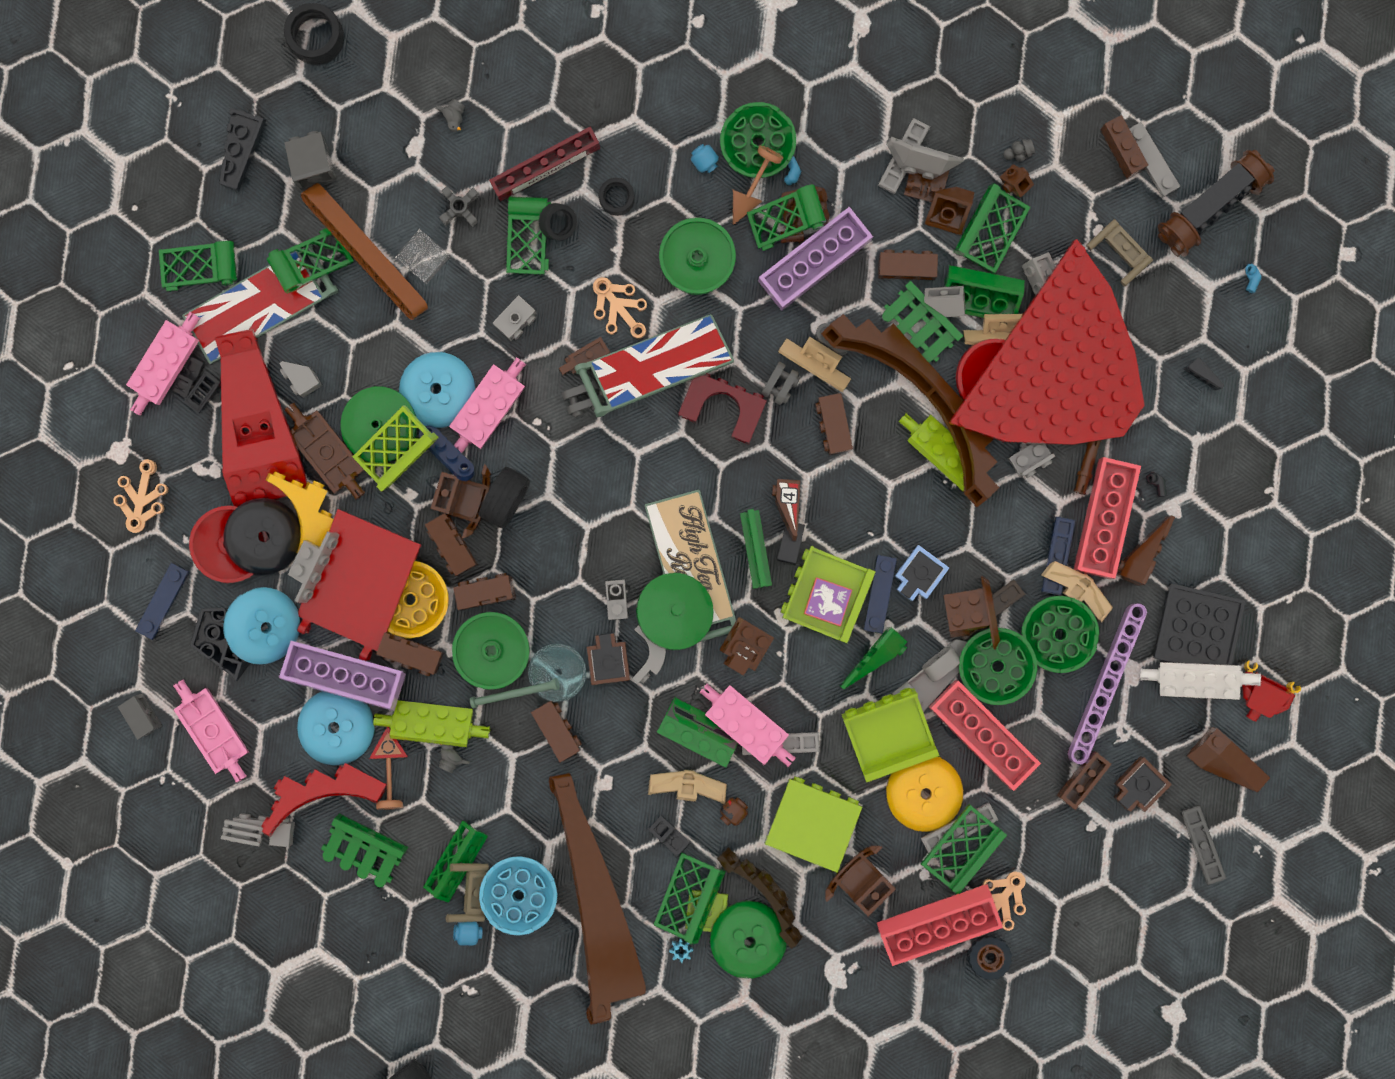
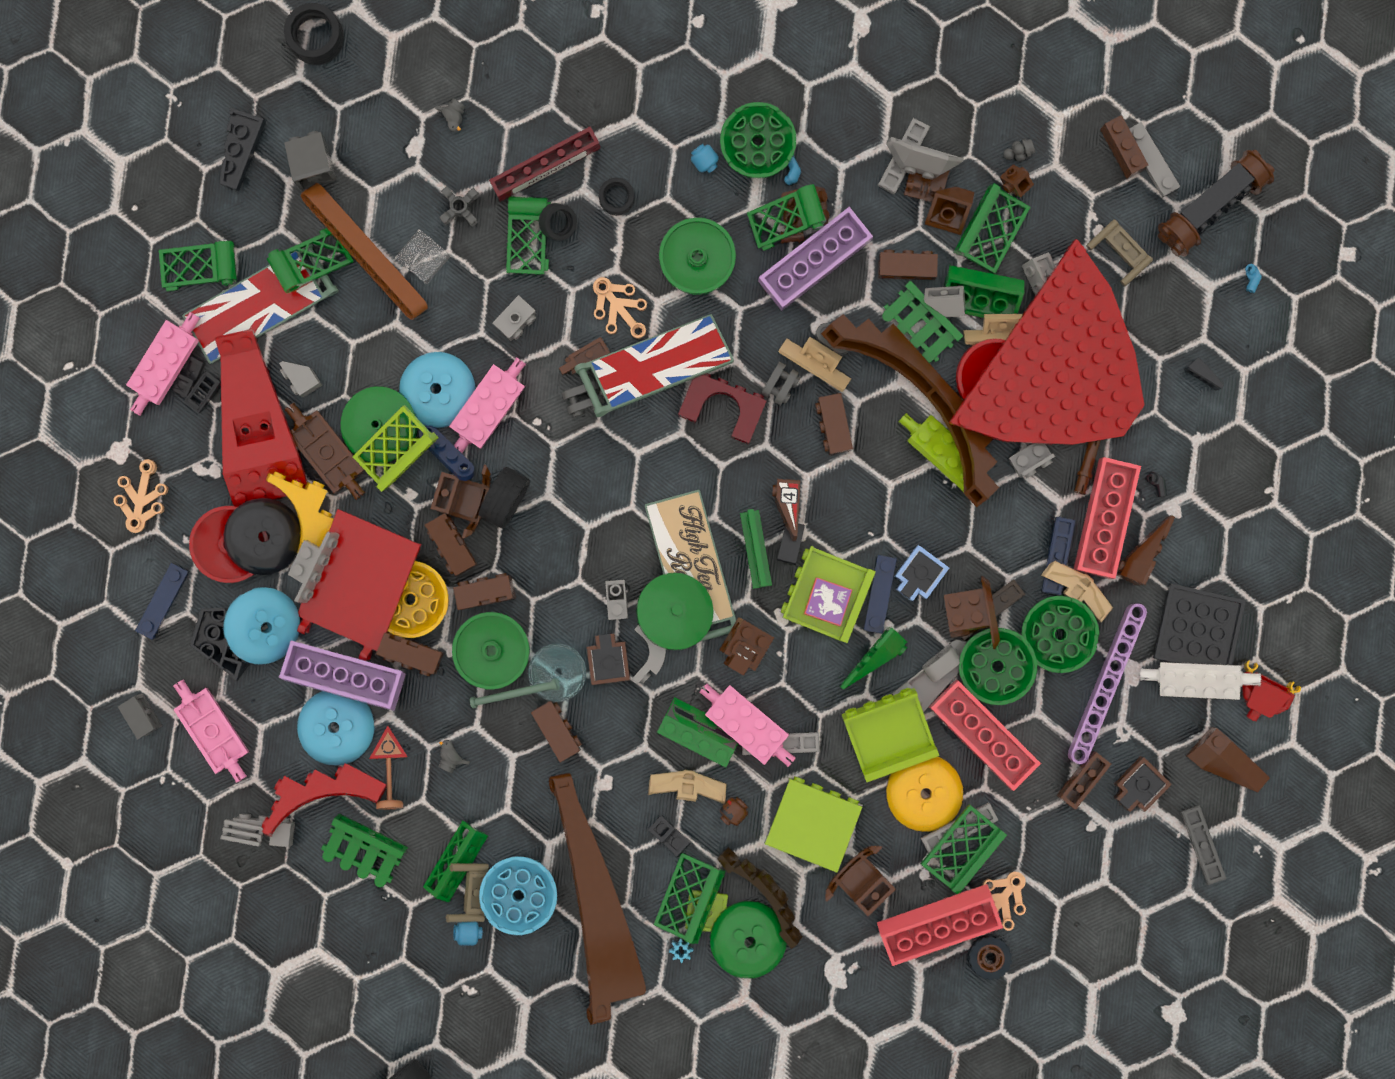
(431, 724): lime plate -> none
(744, 203): nougat piece -> none

